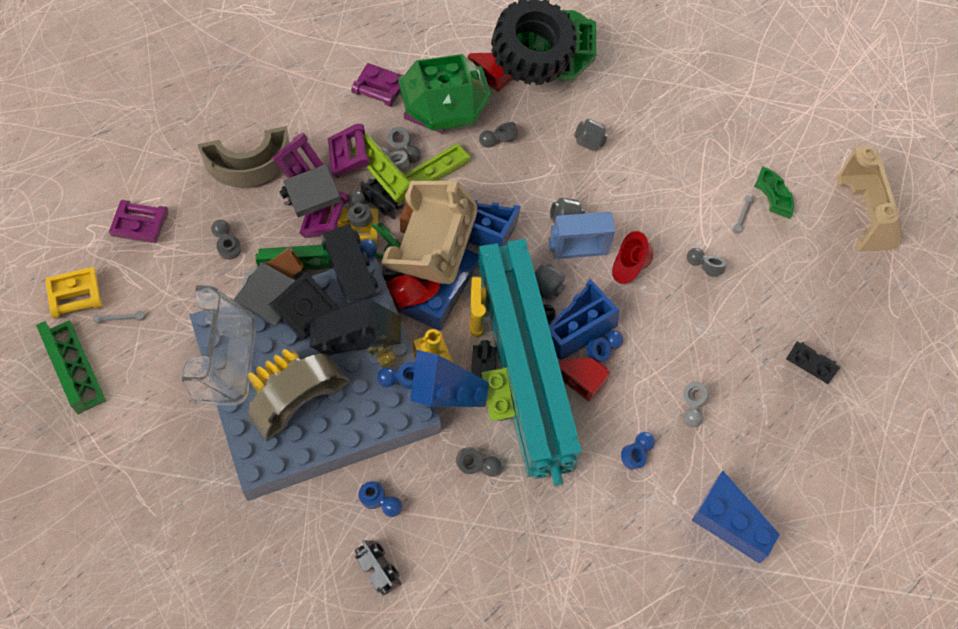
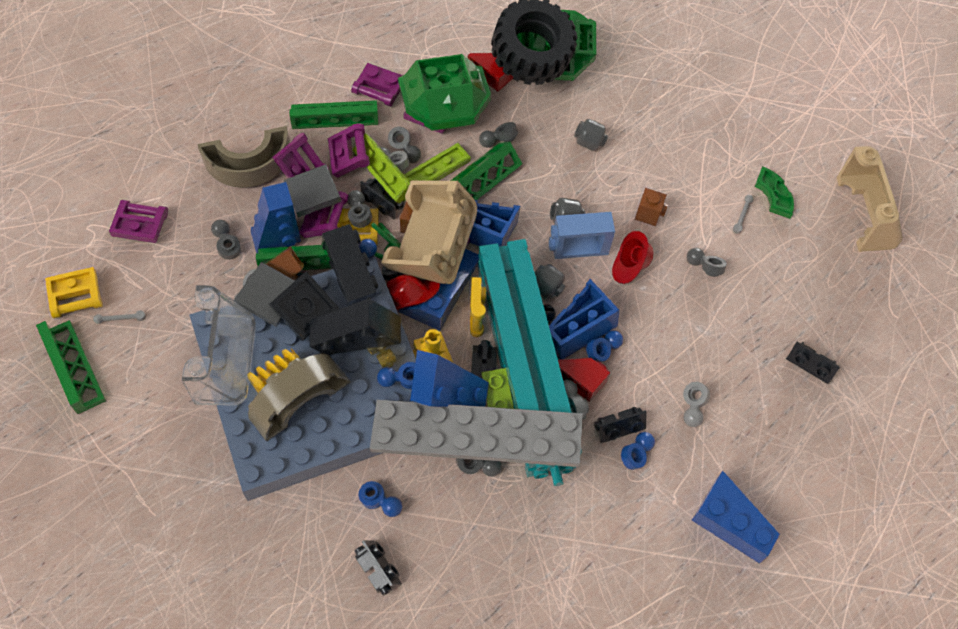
(275, 220): none -> blue wedge
(333, 114): none -> green fence
(477, 433): none -> light grey plate
(482, 166): none -> green fence
(576, 403): none -> light grey plate
(630, 422): none -> black hinge
(651, 207): none -> dark orange brick

